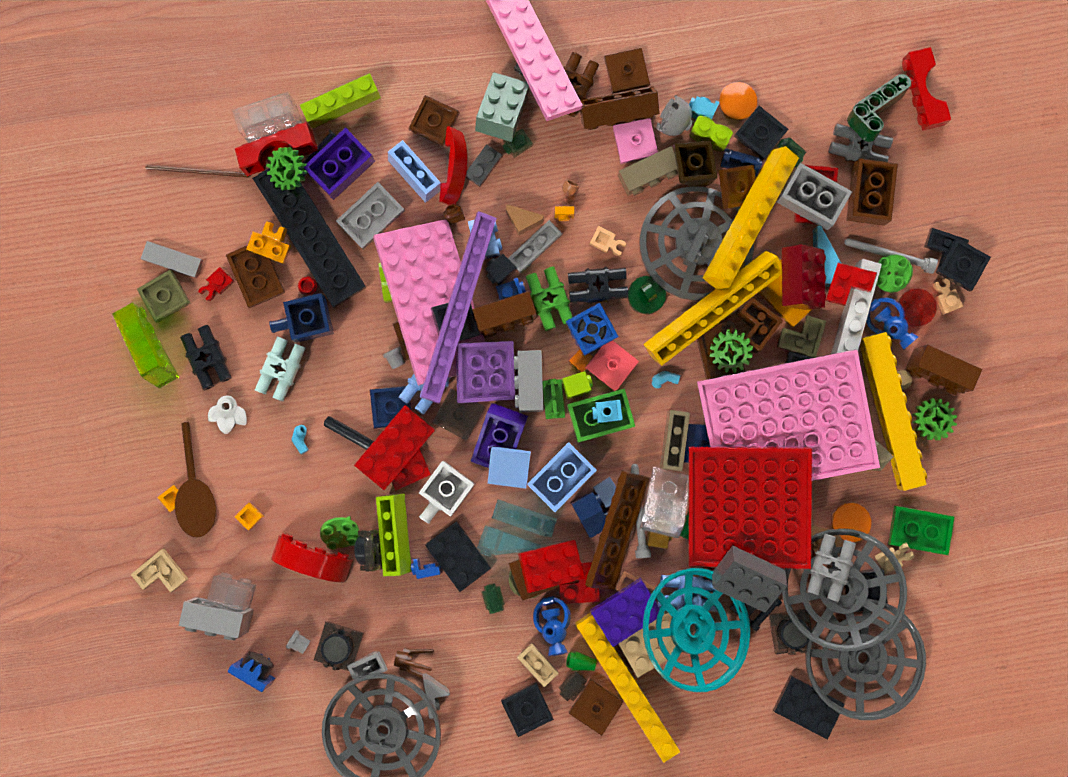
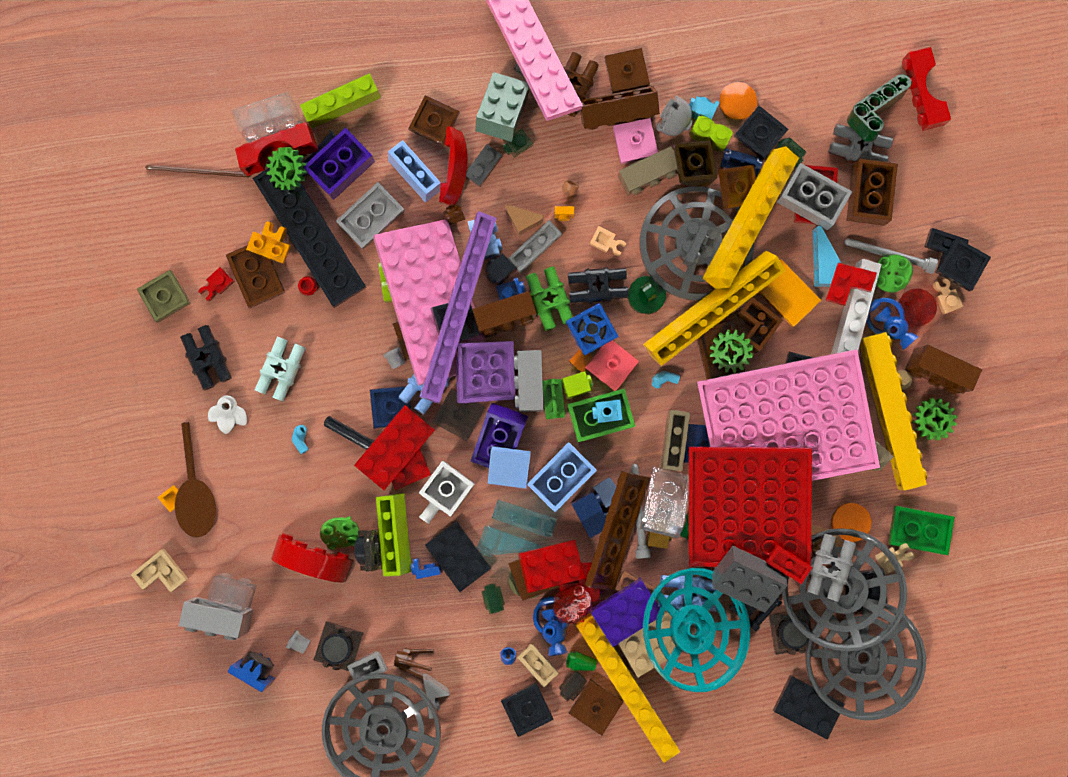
(144, 345): clear neon green wedge -> none
(171, 259): light grey tile -> none
(249, 516): light orange plate -> none
(305, 318): dark blue brick -> none
(508, 651): none -> blue hinge
(570, 597): none -> clear red plate
(789, 564): none -> red plate
(803, 277): dark red brick -> none
(805, 342): olive plate -> none

